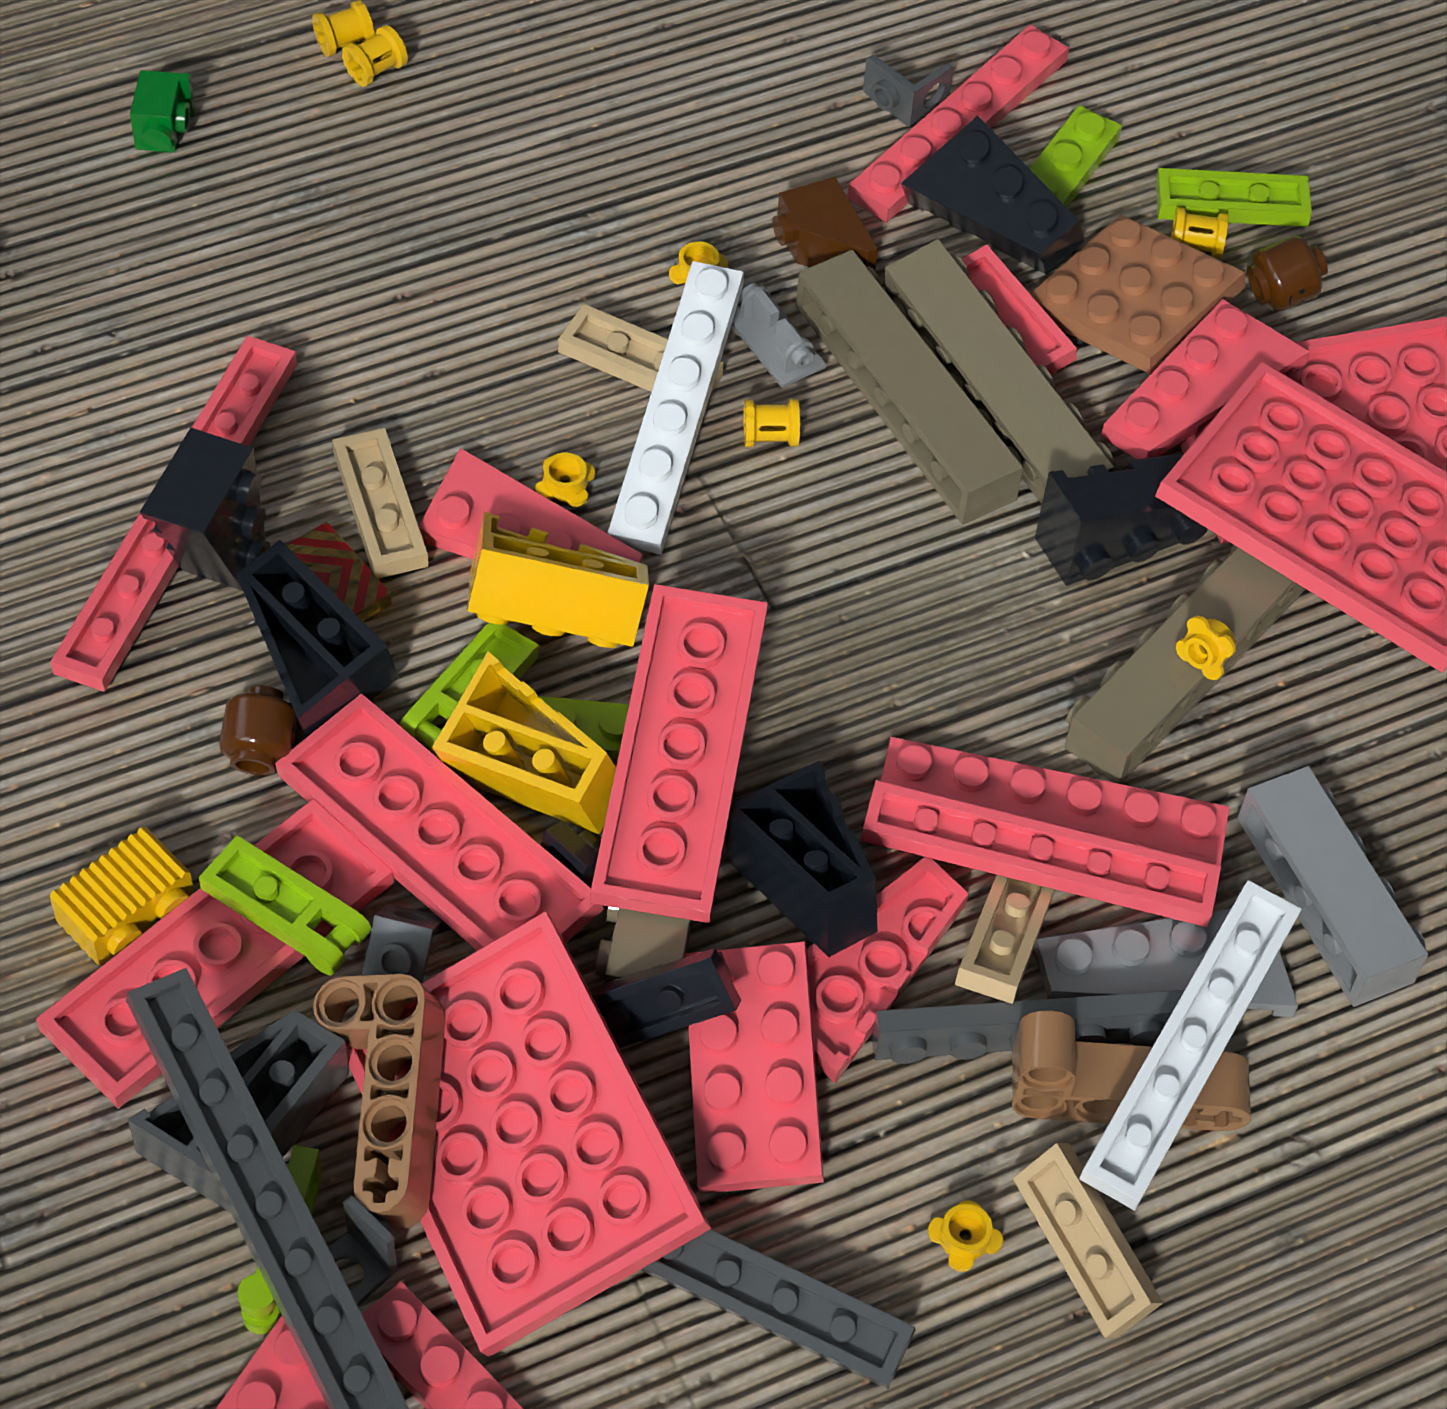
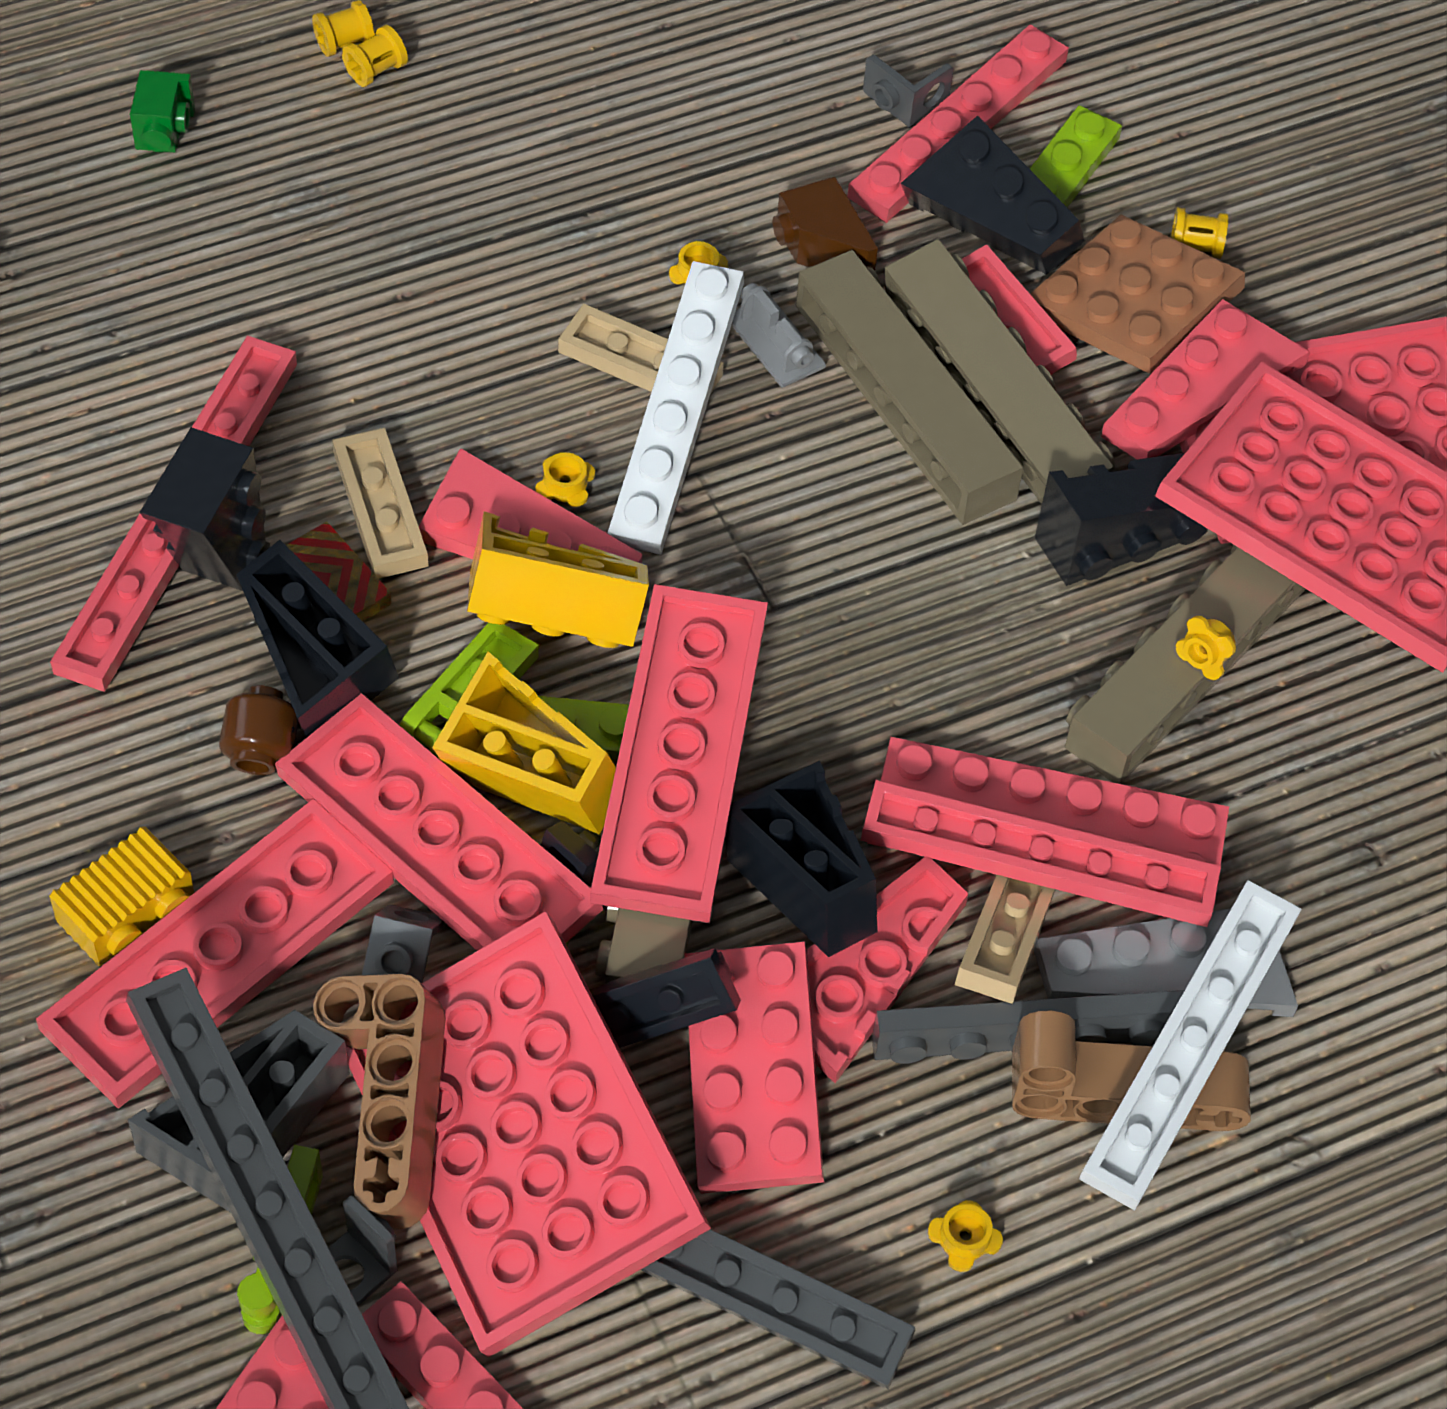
(284, 904): lime plate -> none
(771, 422): yellow bush -> none
(1087, 1241): tan plate -> none
(1241, 195): lime plate -> none
(1287, 273): reddish brown head -> none
(1328, 876): light grey brick -> none

